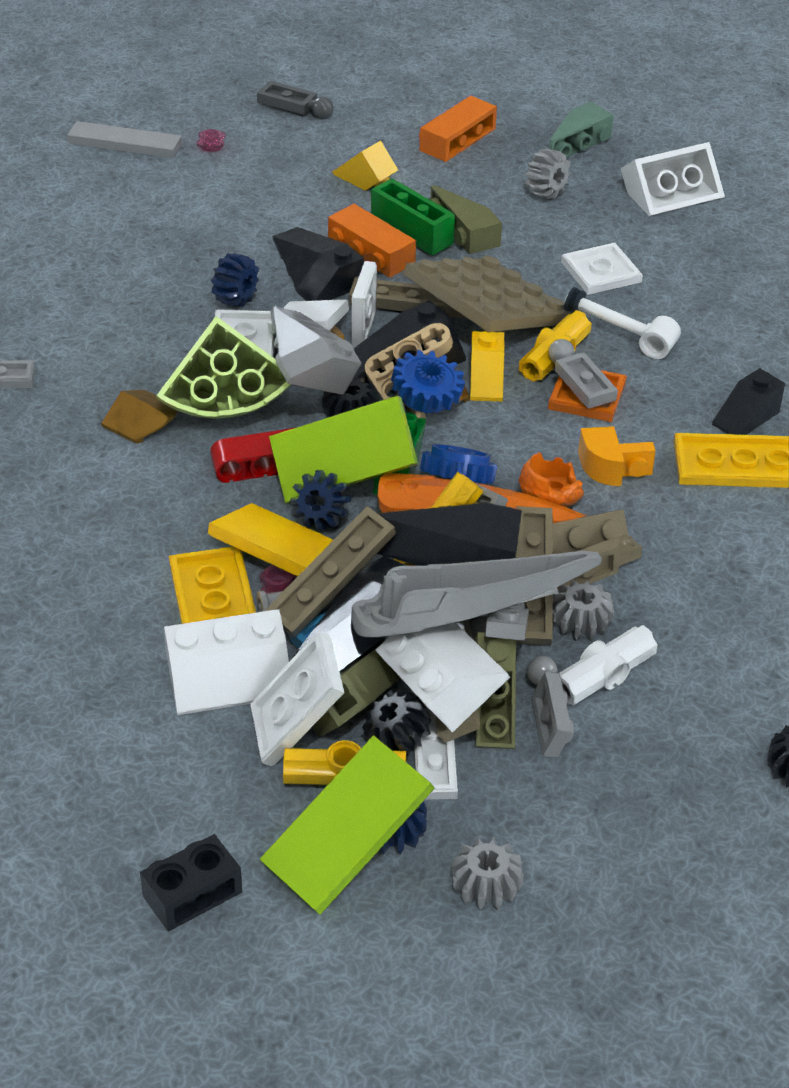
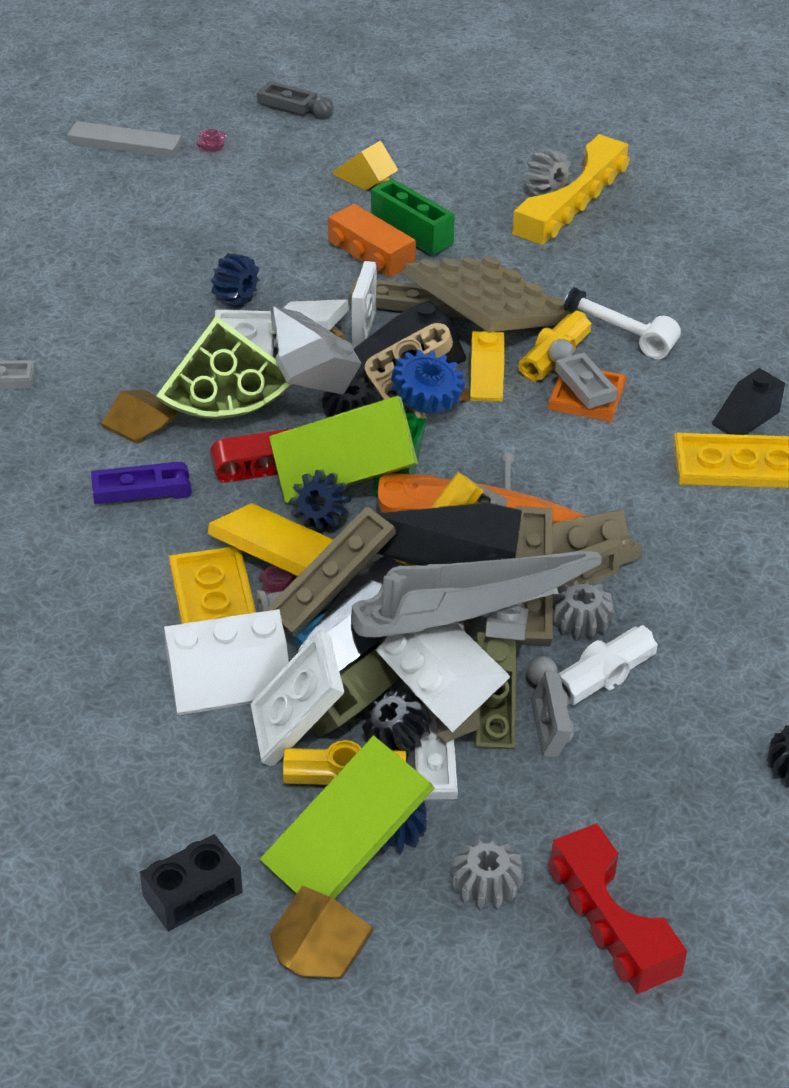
(141, 482): none -> dark purple plate
(318, 264): black wedge -> none
(318, 936): none -> pearl gold slope
(448, 460): blue gear -> none
(457, 128): orange brick -> none
(474, 224): olive slope -> none
(507, 458): none -> light grey hinge
(546, 214): none -> yellow arch
(550, 480): orange hair -> none
(582, 129): sand green slope -> none
(601, 268): white tile -> none
(608, 460): light orange brick -> none
(641, 947): none -> red arch
(673, 179): white slope -> none

